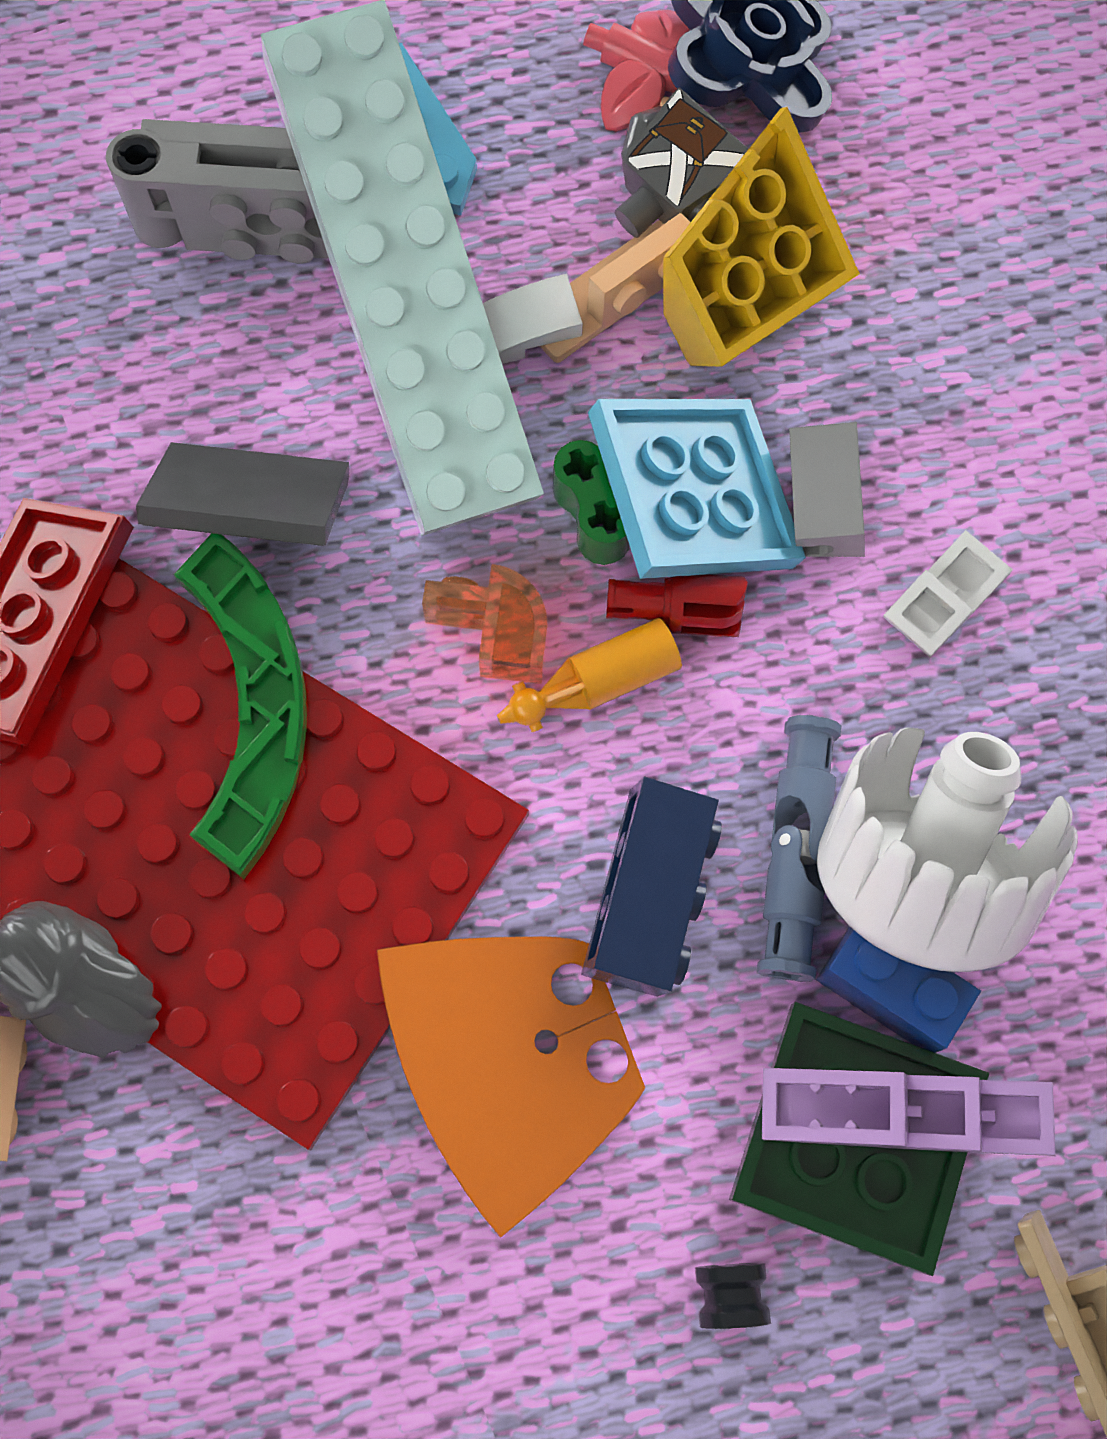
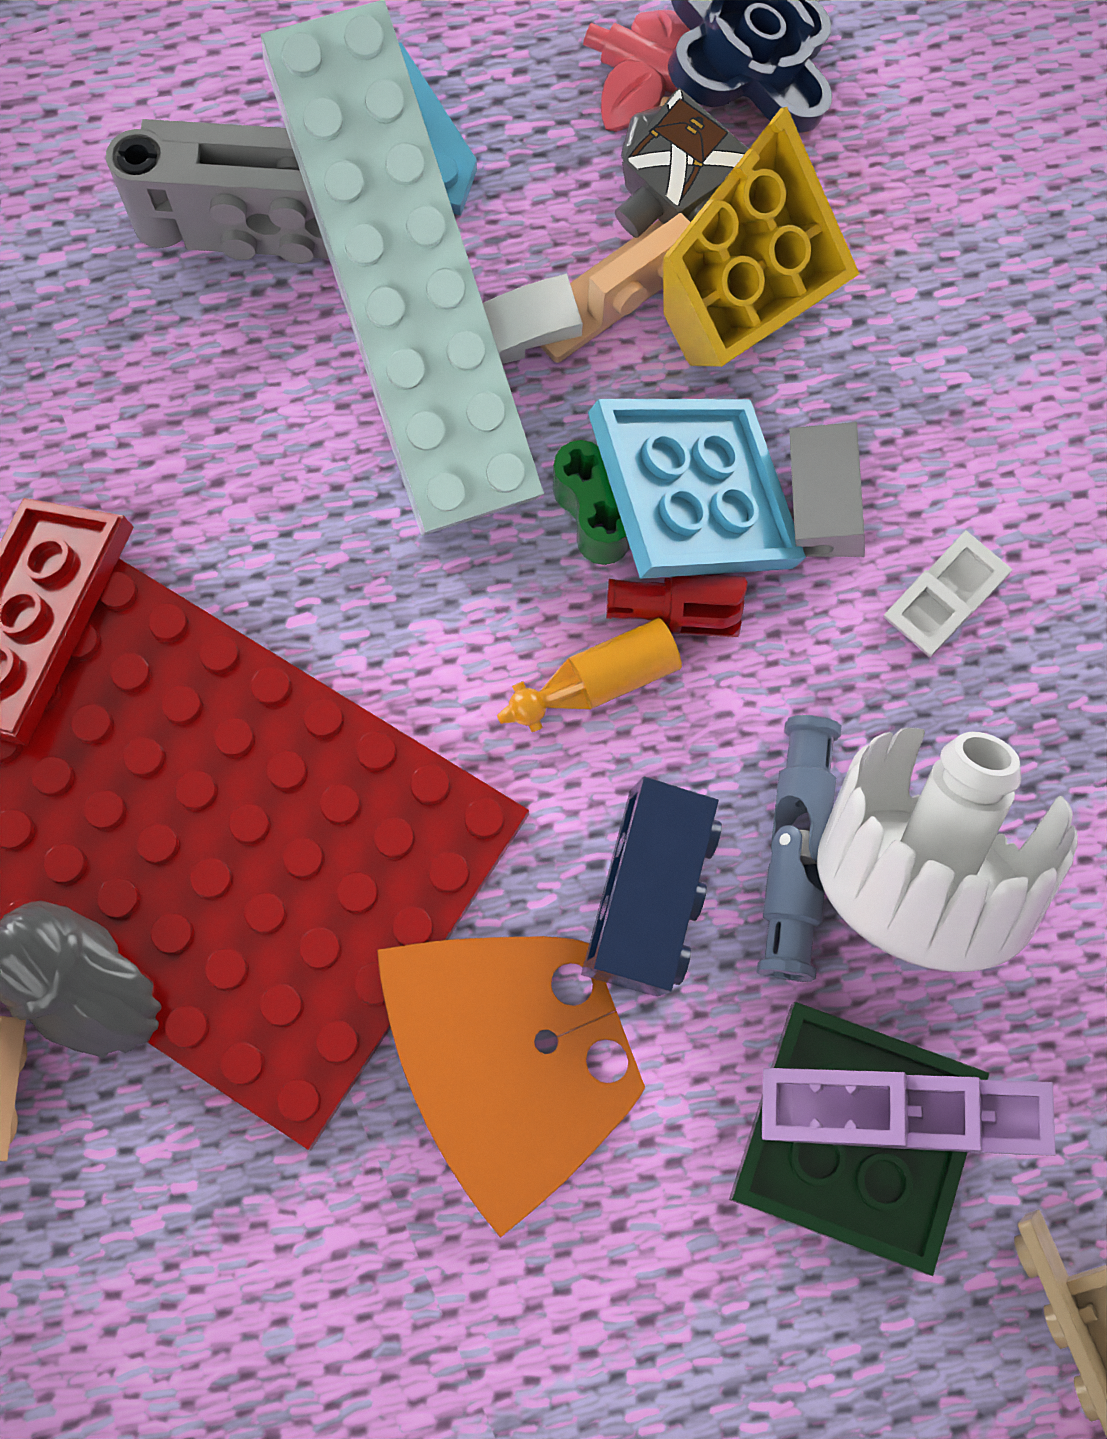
(244, 494): dark grey tile -> none
(269, 704): green tile -> none
(505, 611): clear orange brick -> none
(732, 1296): black wheel -> none
(906, 998): blue piece -> none

